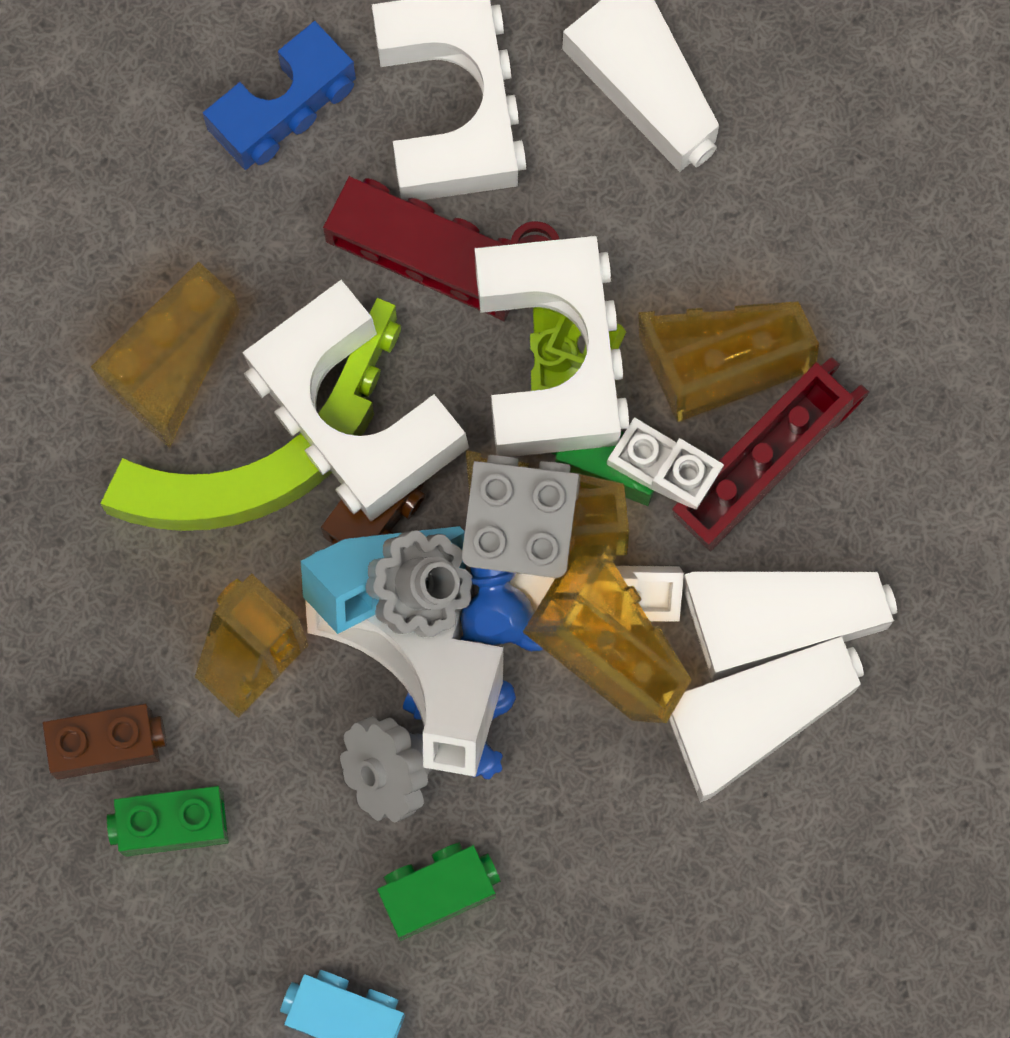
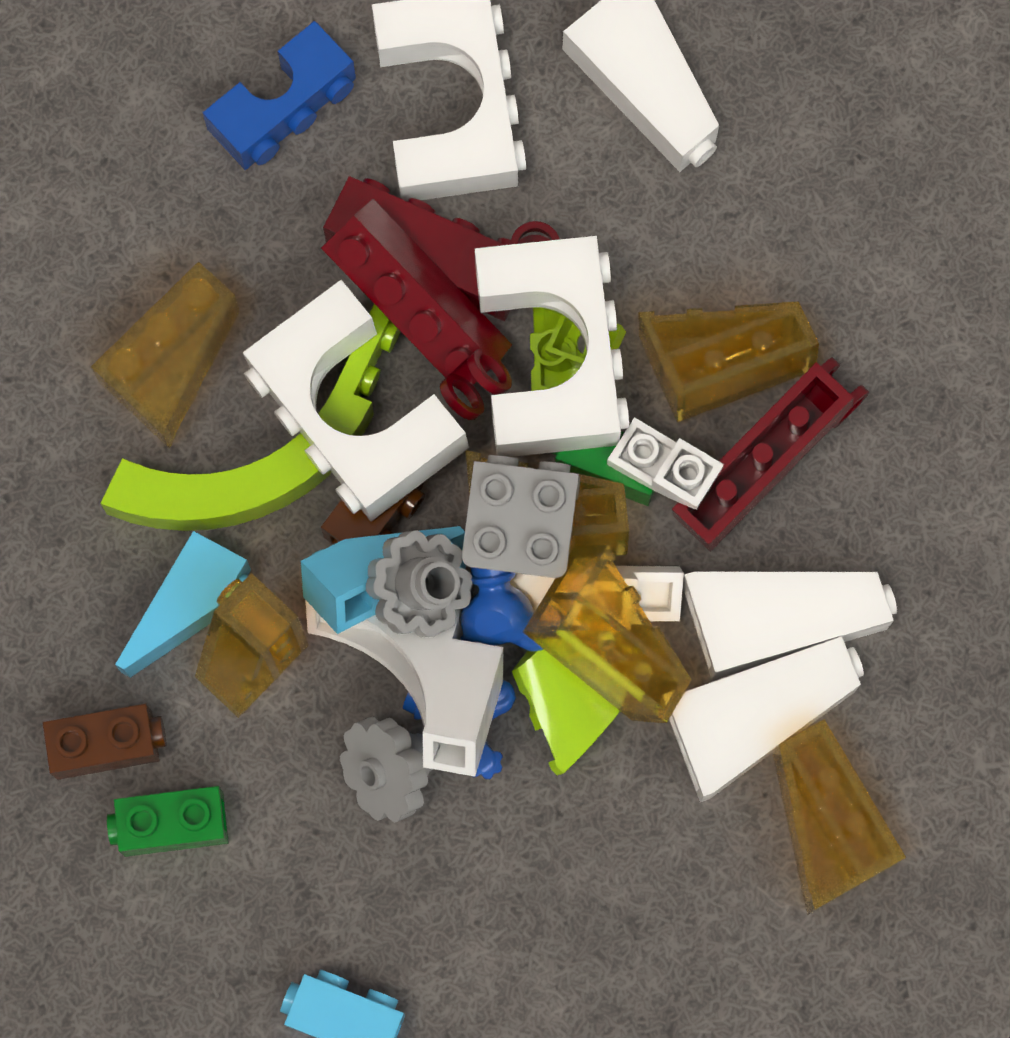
(182, 602): none -> medium azure slope
(423, 306): none -> dark red hinge
(438, 891): green brick -> none
(562, 706): none -> lime slope
(830, 818): none -> clear yellow wedge

